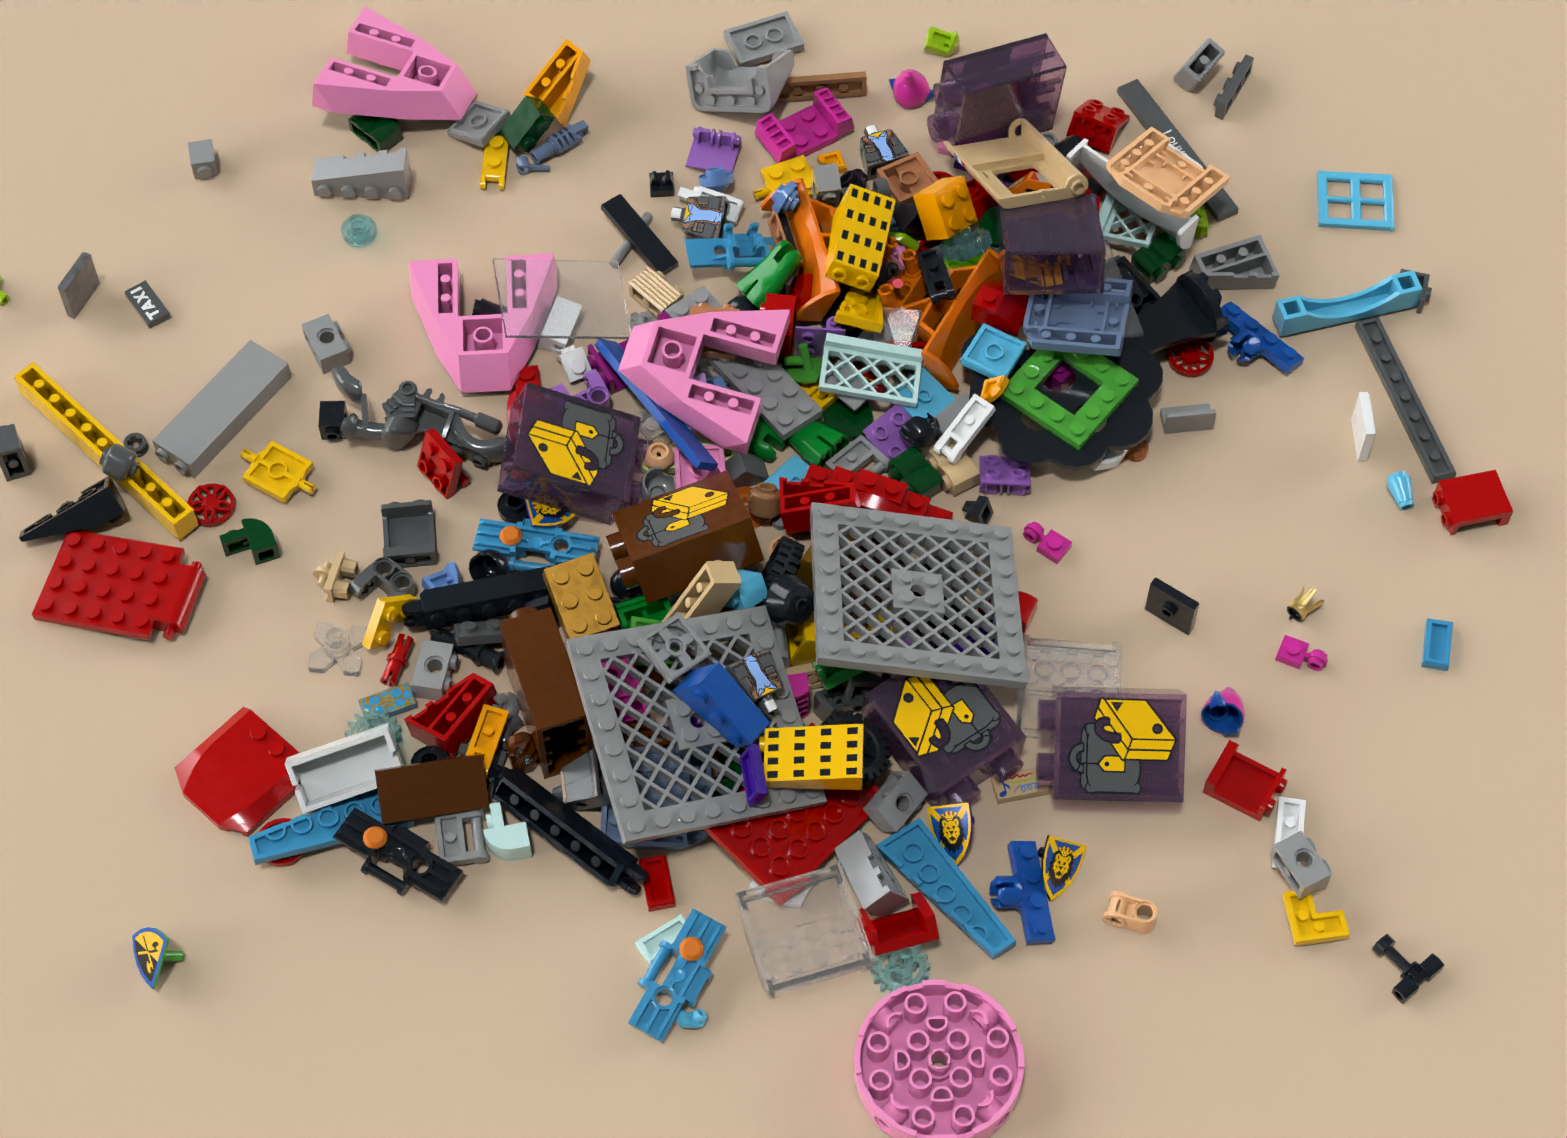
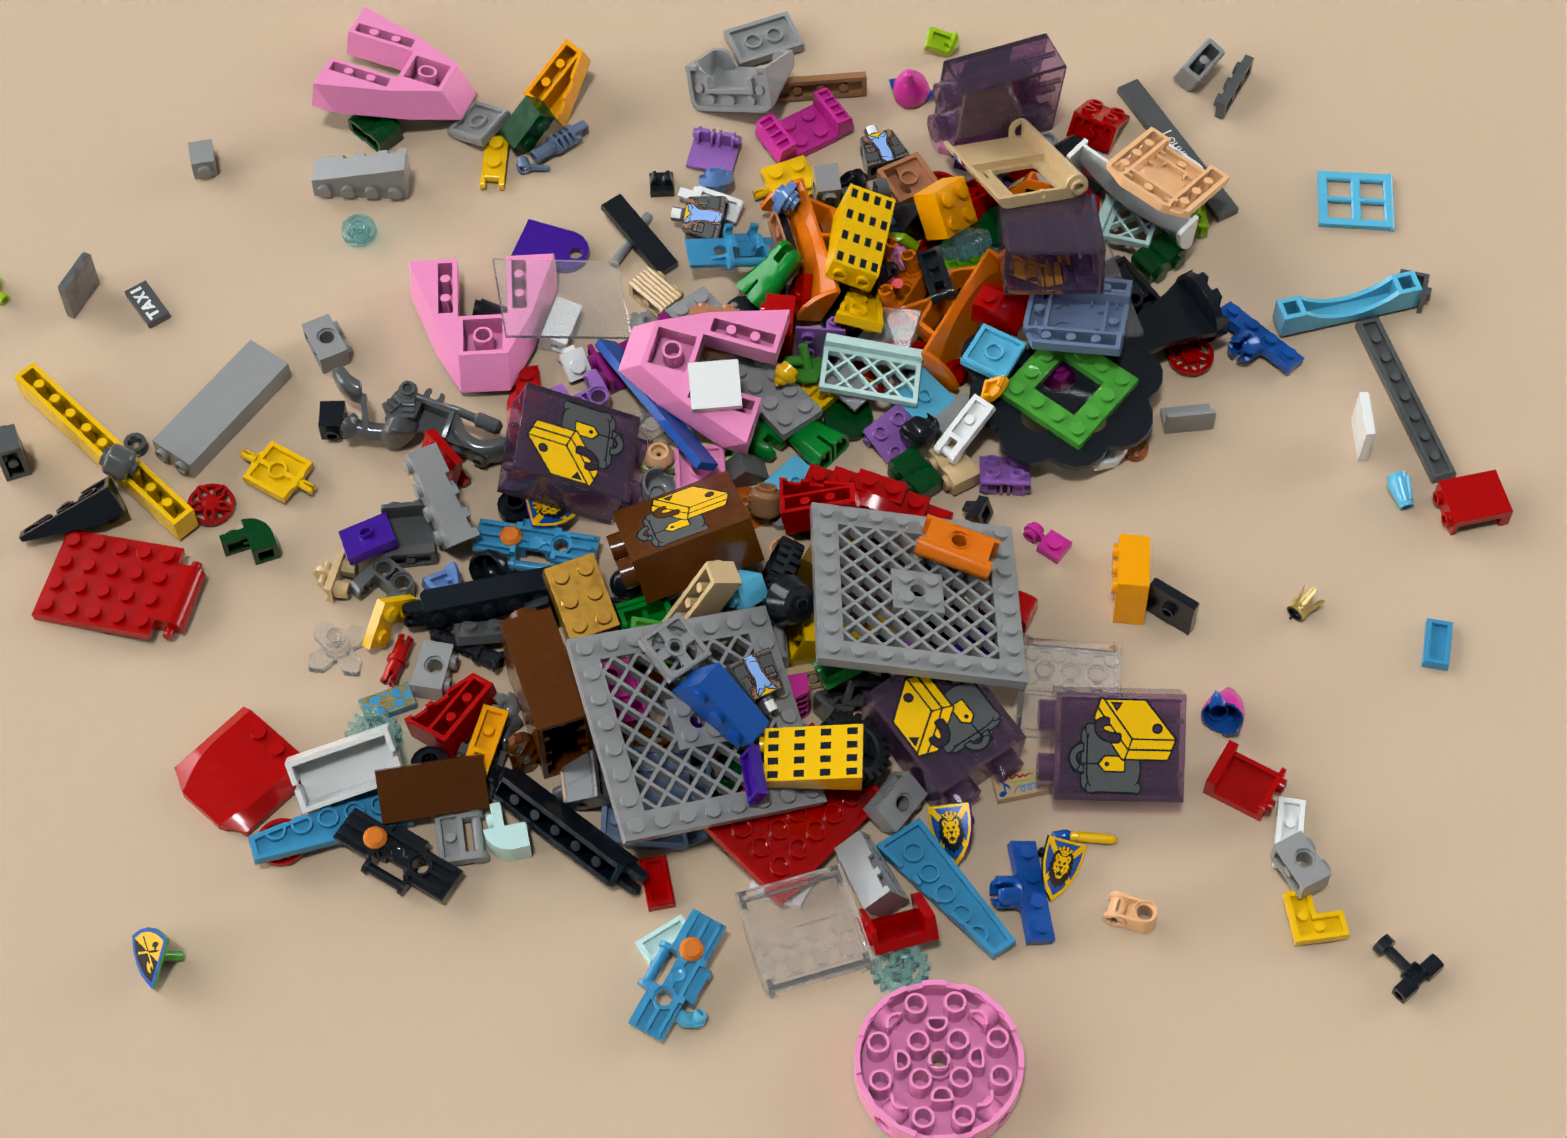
(368, 538): none -> dark purple plate
(439, 496): none -> light grey wedge
(549, 239): none -> dark purple tile
(715, 385): none -> white tile
(785, 374): none -> yellow plate
(831, 158): light orange tile -> none
(857, 455): light grey plate -> none
(957, 547): none -> orange piece
(958, 370): none -> red tile
(1087, 837): none -> yellow piece
(1131, 578): none -> light orange wedge
(1238, 265): light grey wedge -> none
(1294, 652): dark pink plate -> none

